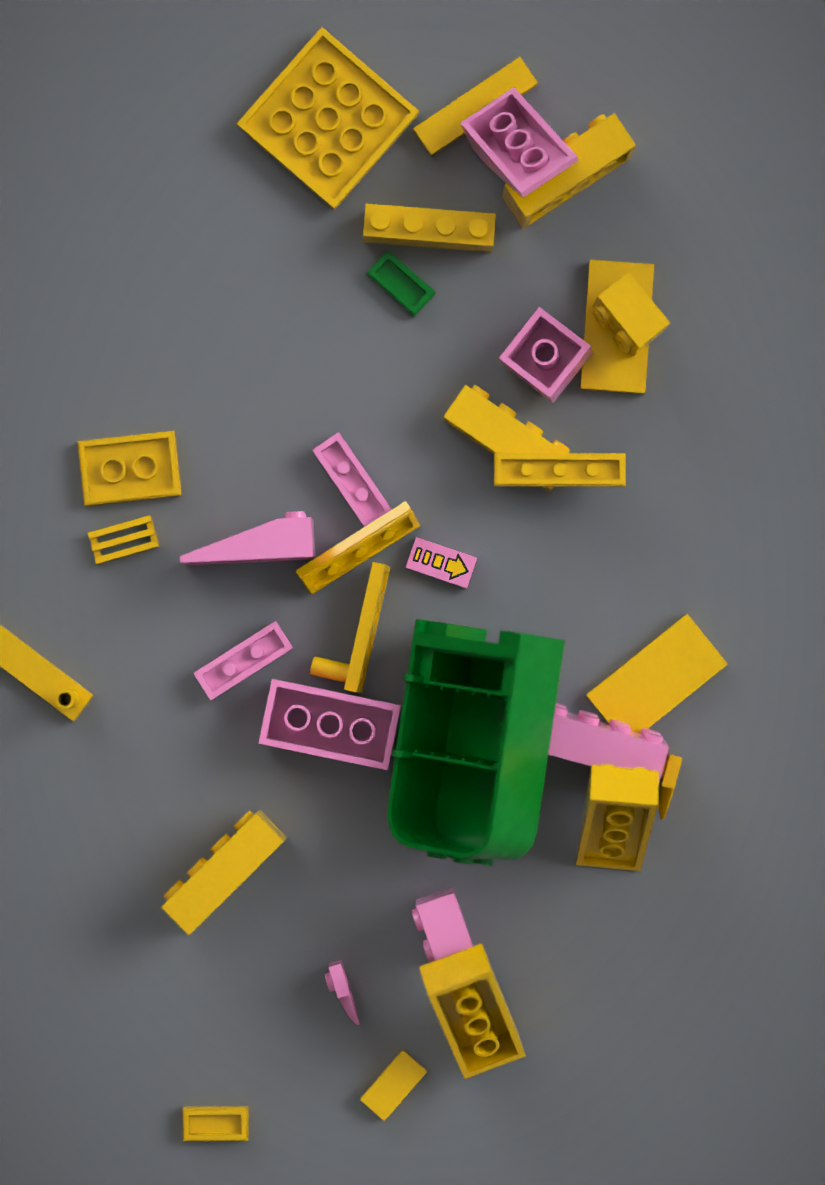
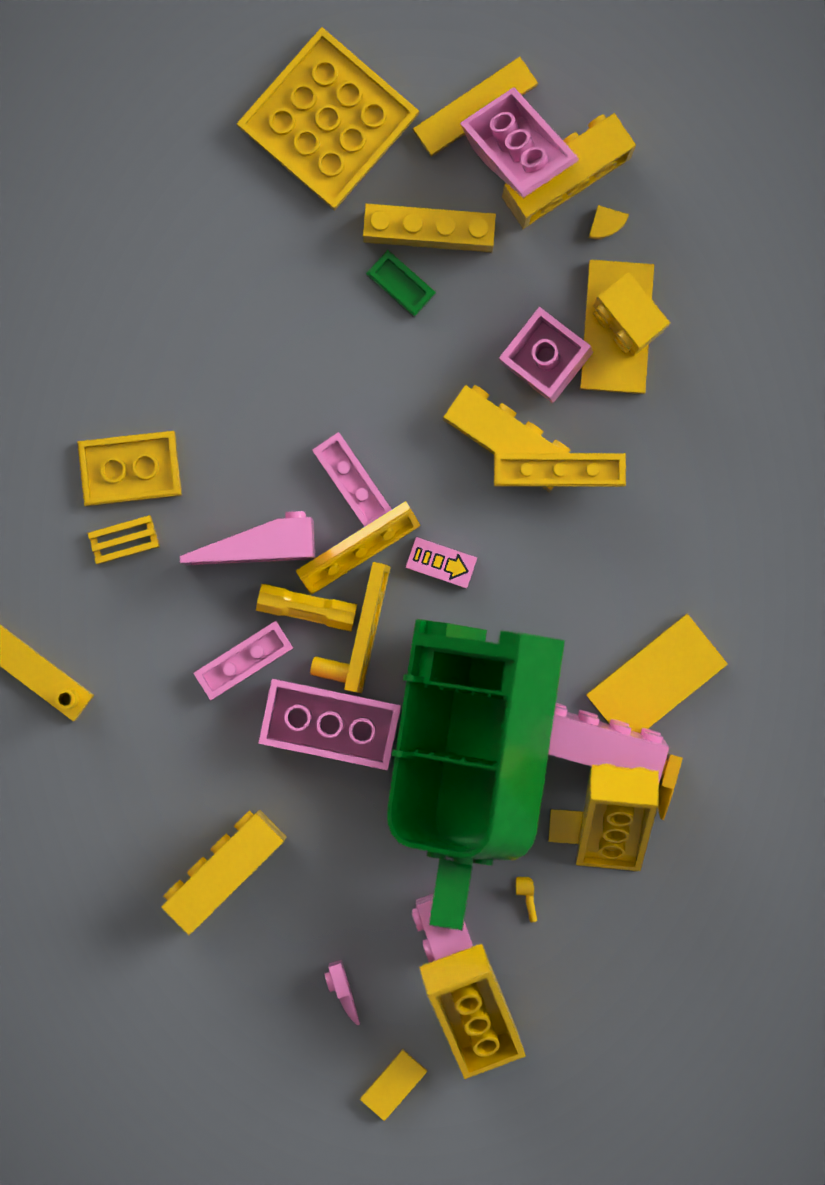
(215, 1123): yellow tile -> none
(306, 607): none -> yellow axle
(450, 895): none -> green tile
(525, 887): none -> yellow hand
(565, 826): none -> yellow tile
(607, 222): none -> yellow tile

